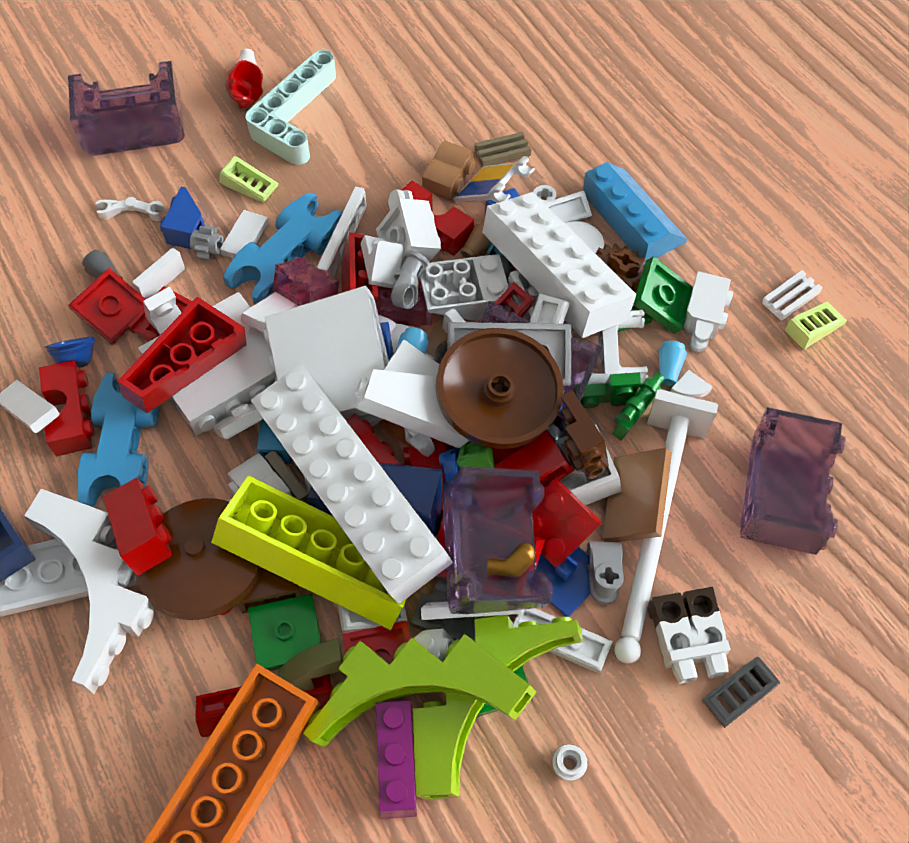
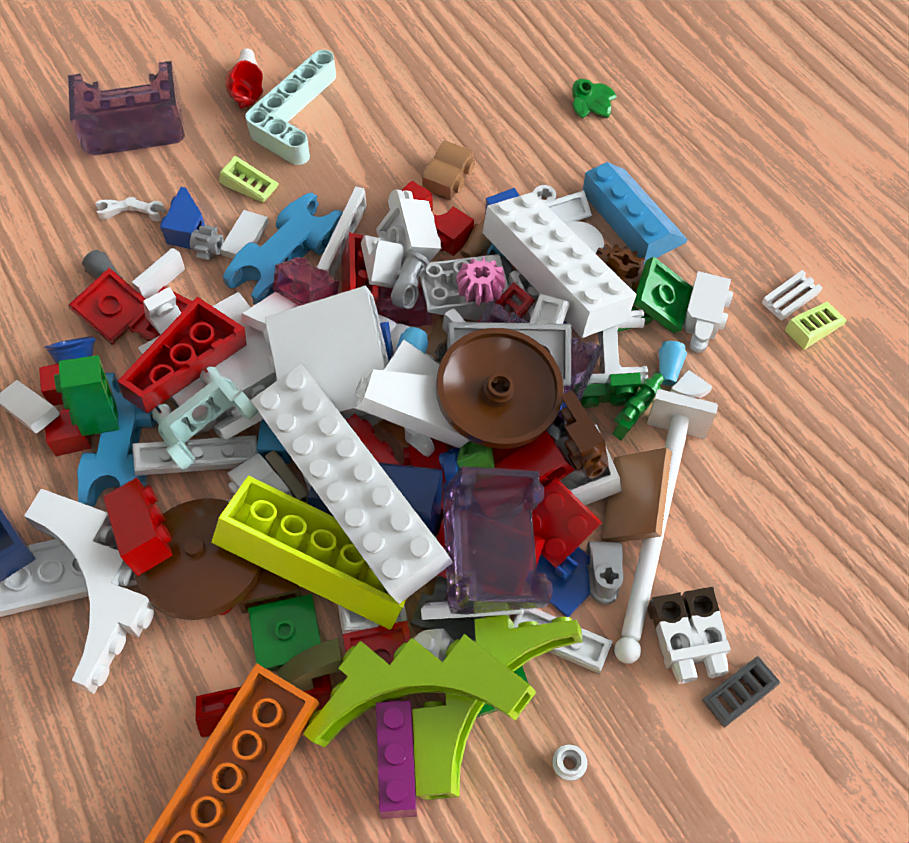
(87, 395): none -> green brick
(180, 426): none -> light aqua connector
(208, 453): none -> white tile
(480, 281): none -> bright pink gear
(490, 182): flag -> none
(502, 146): dark tan tile -> none
(515, 564): pearl gold arm -> none
(592, 98): none -> green plate
(791, 481): clear purple windscreen -> none

